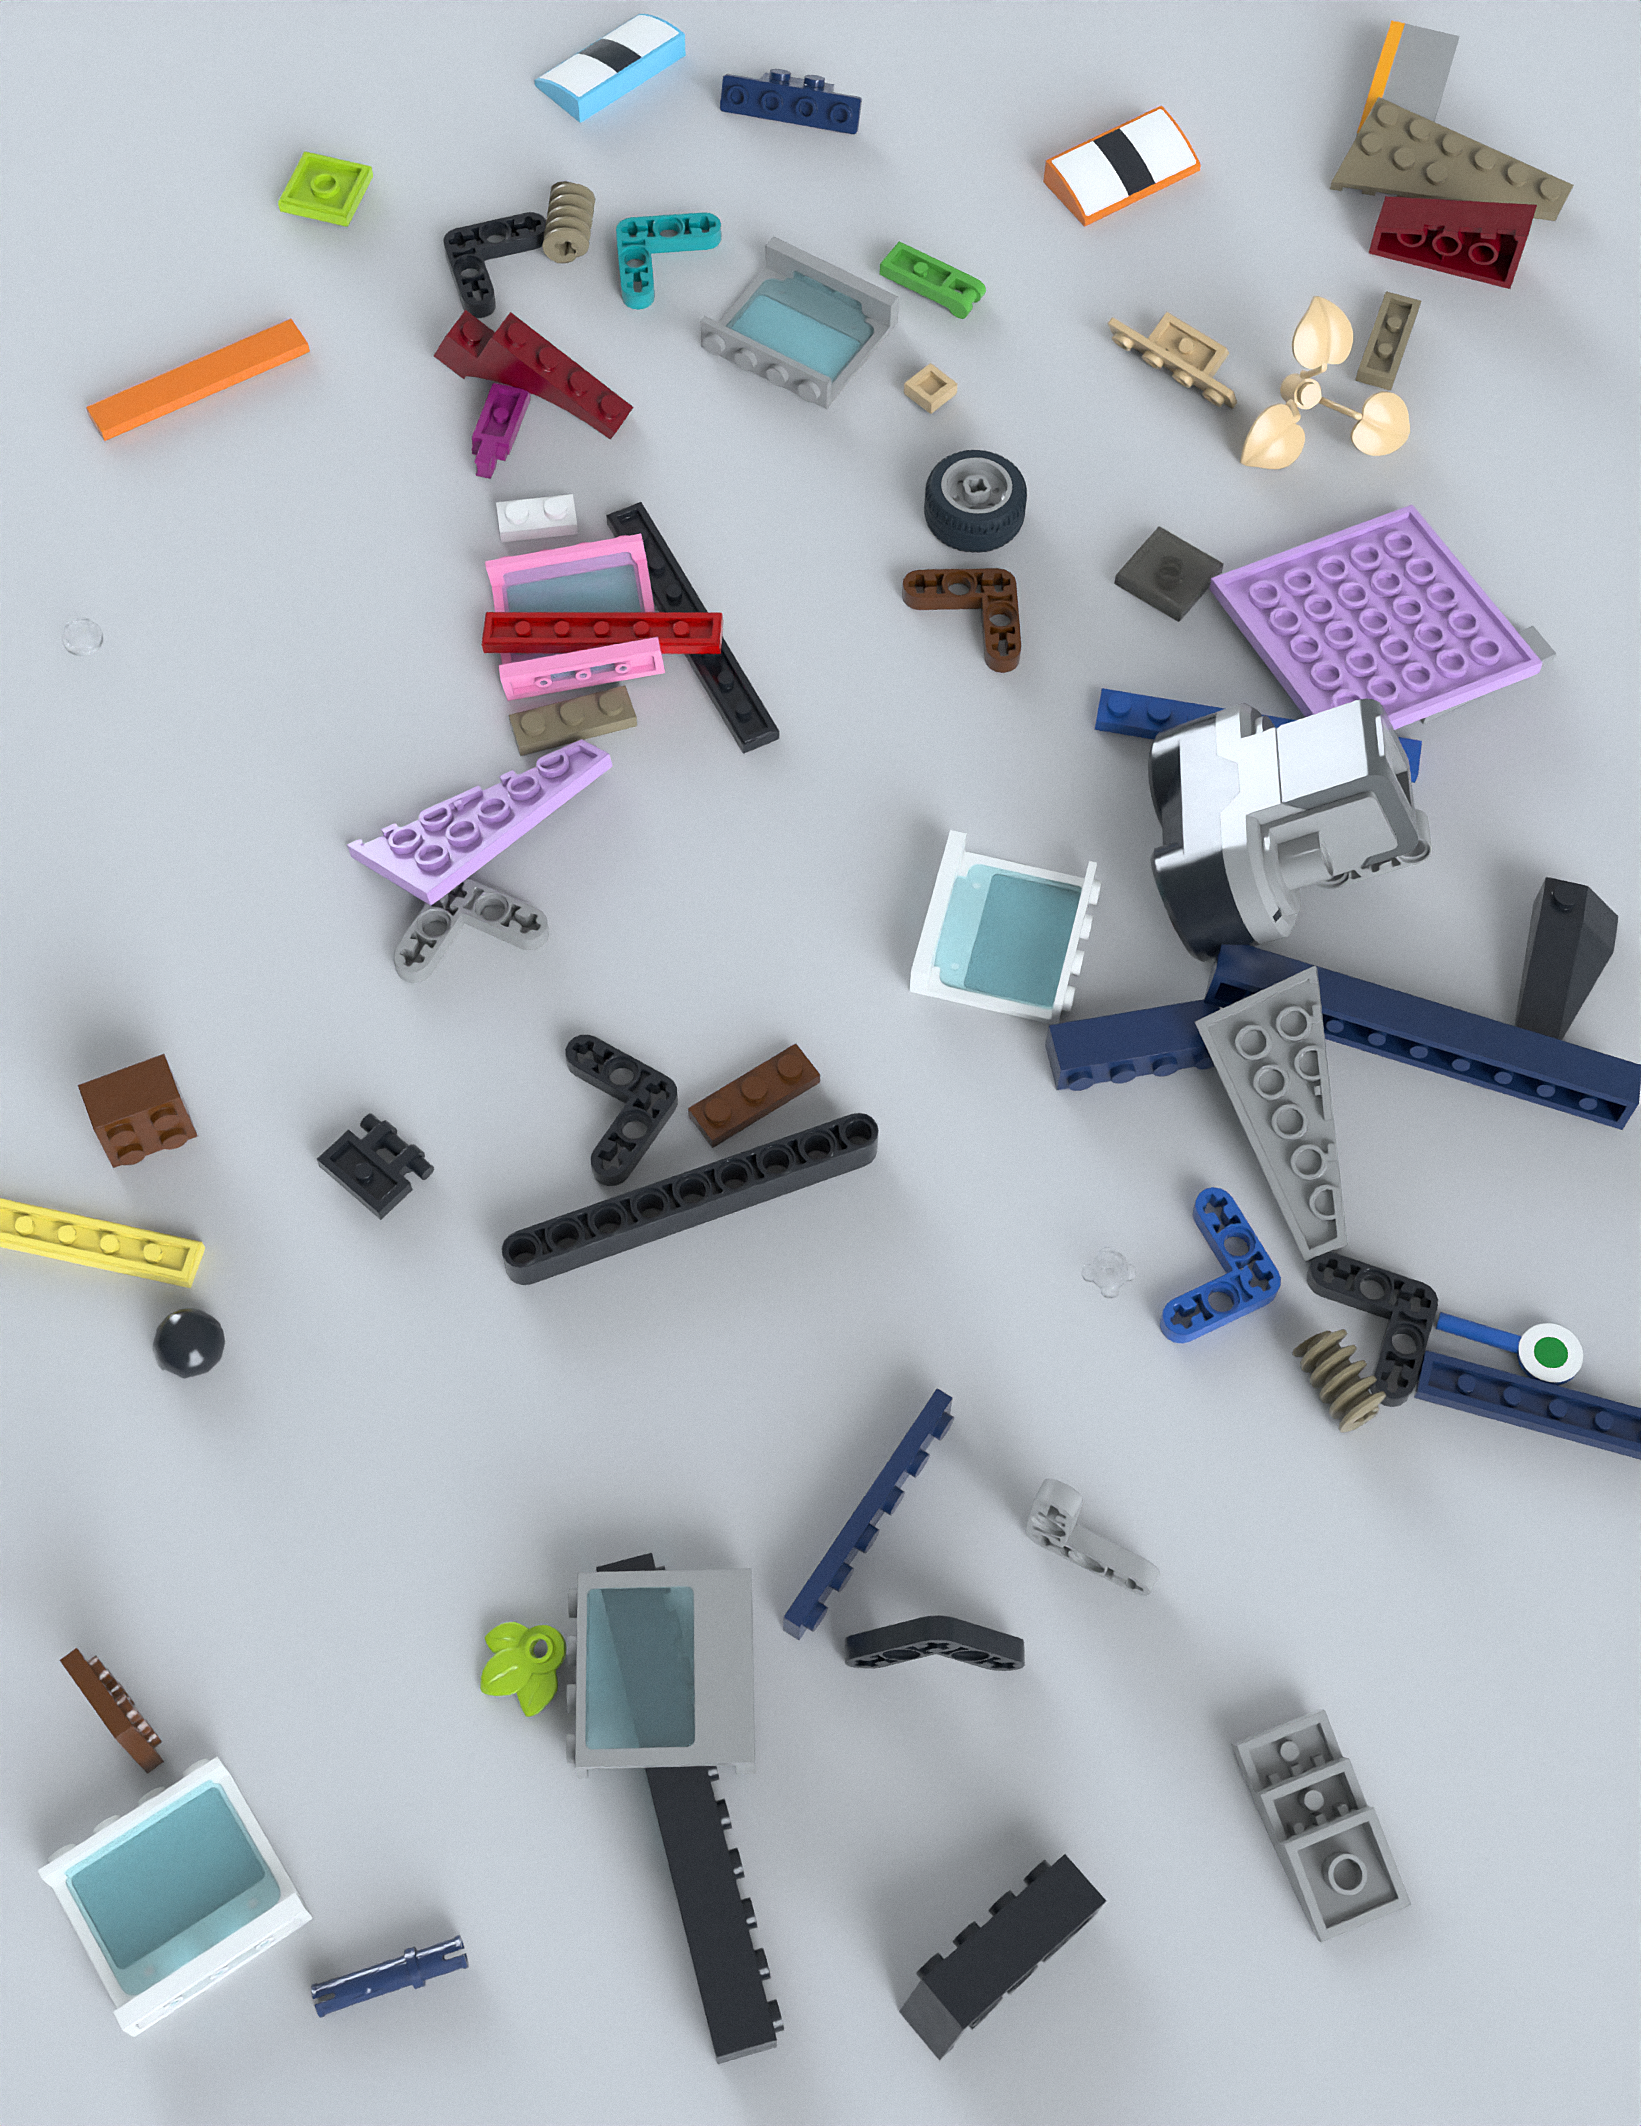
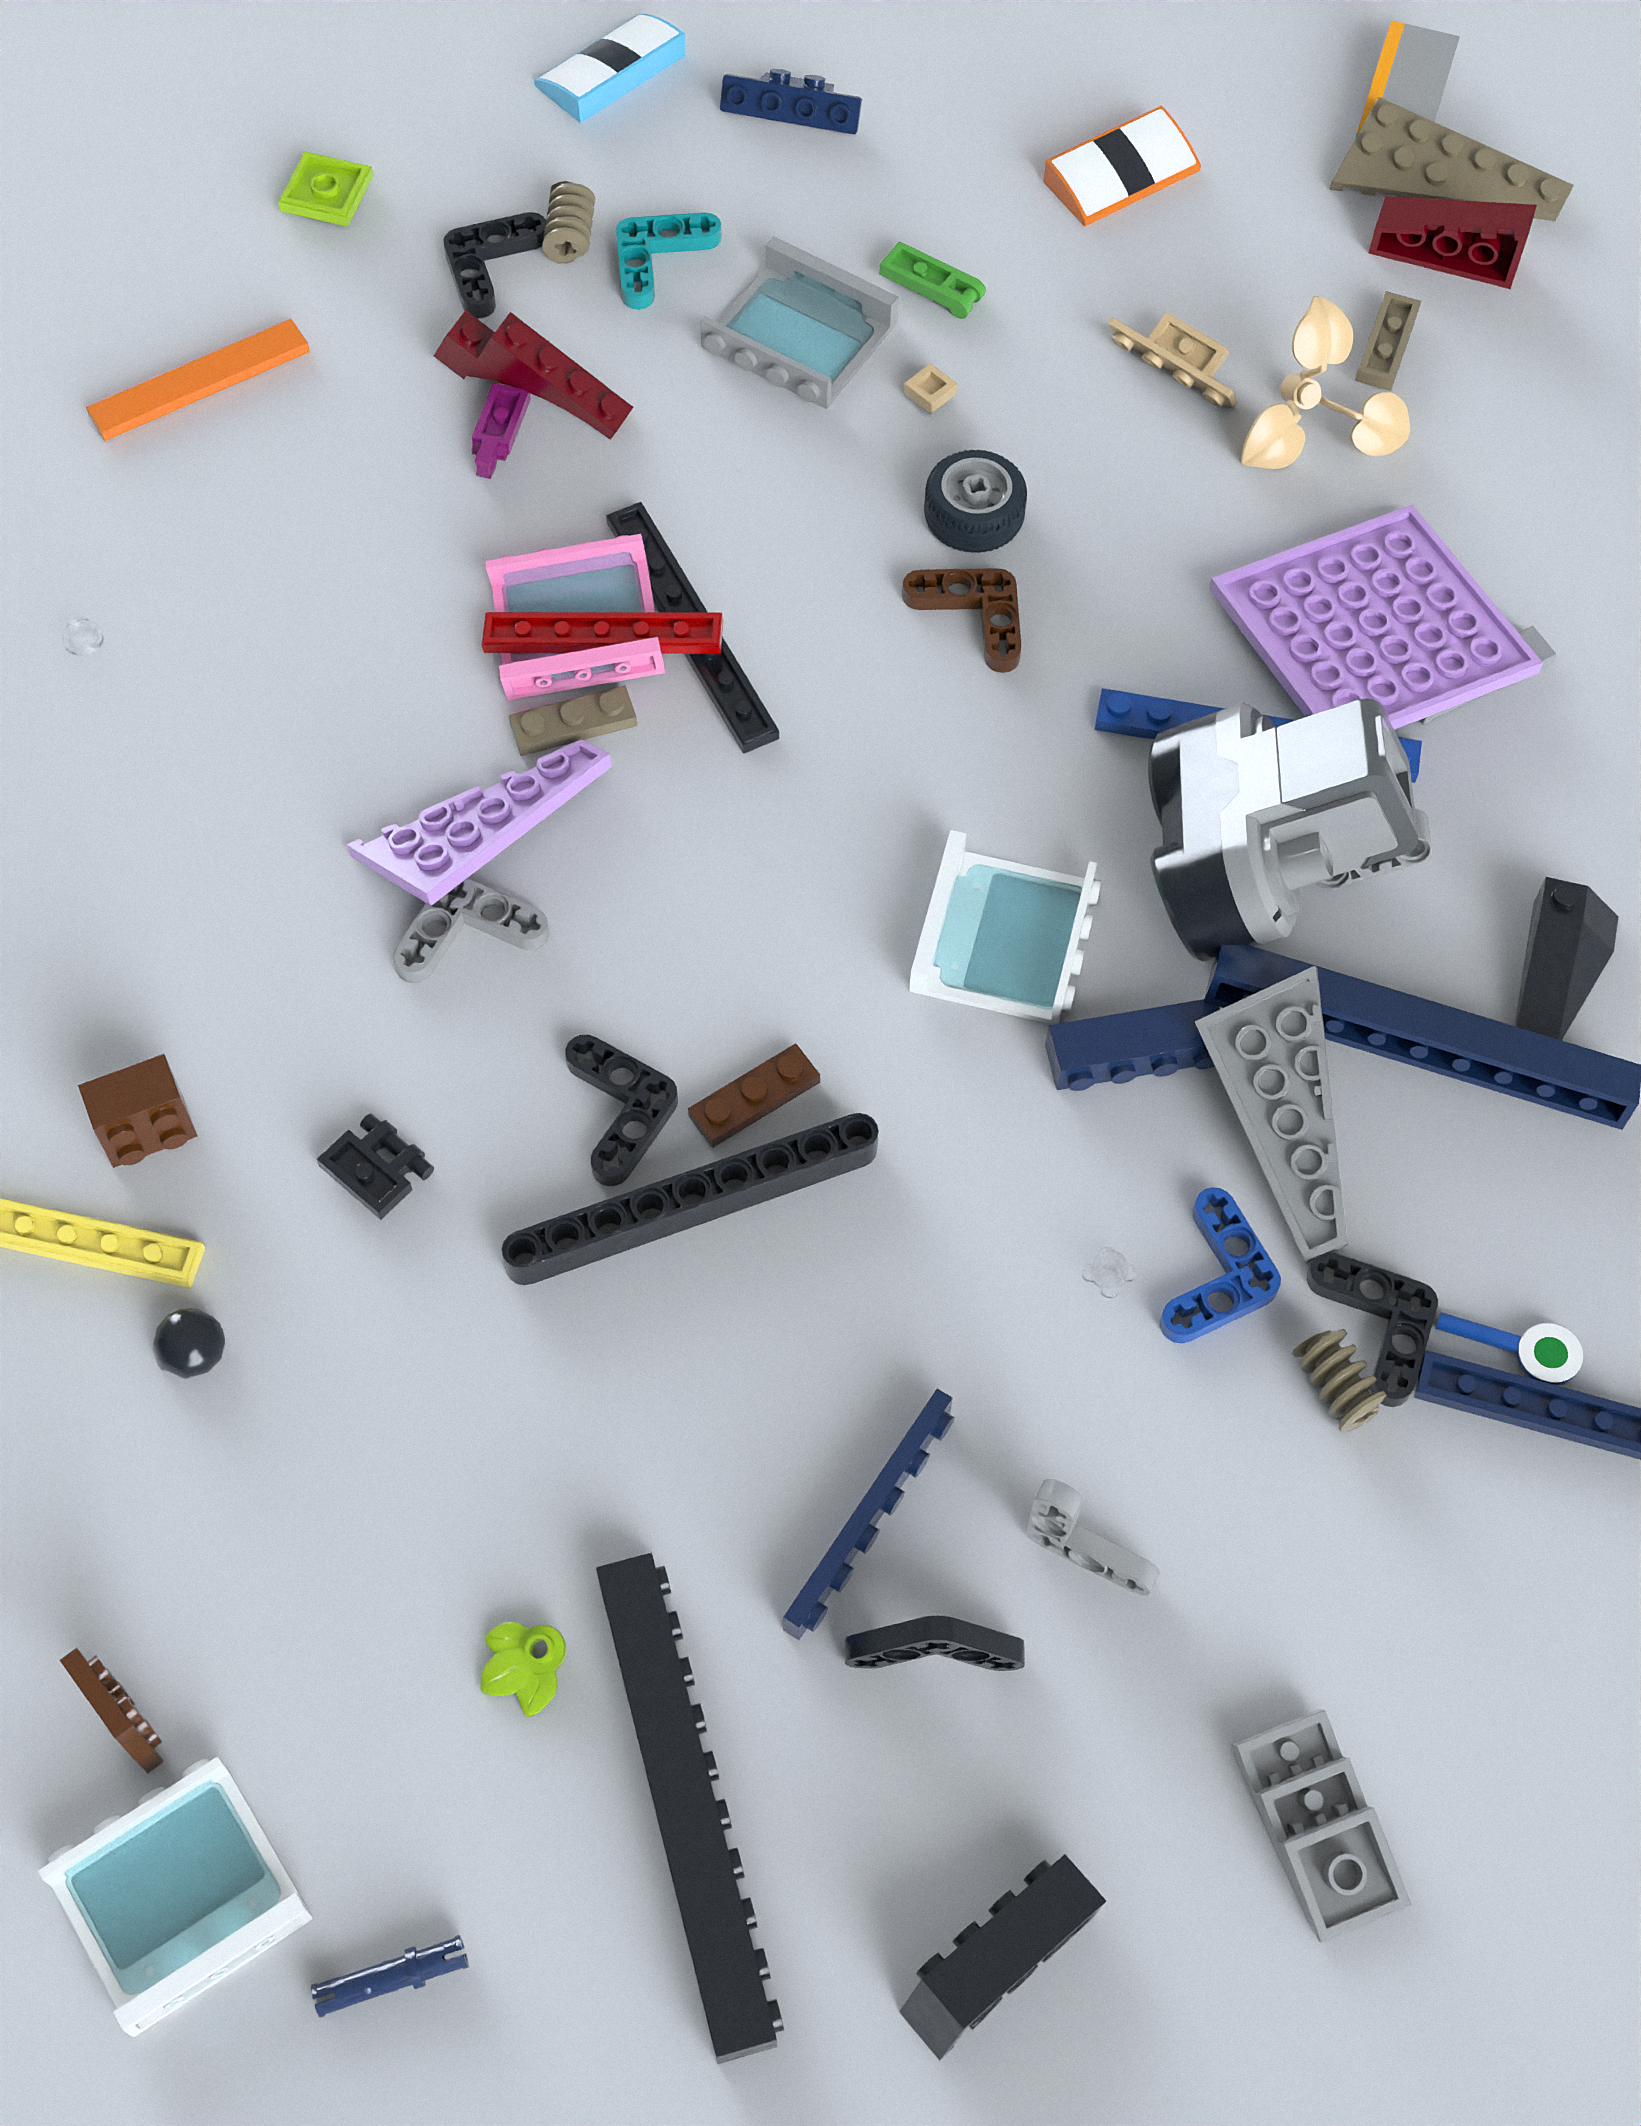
(537, 518): white plate -> none
(662, 1670): panel -> none
(1168, 573): clear smoke plate -> none

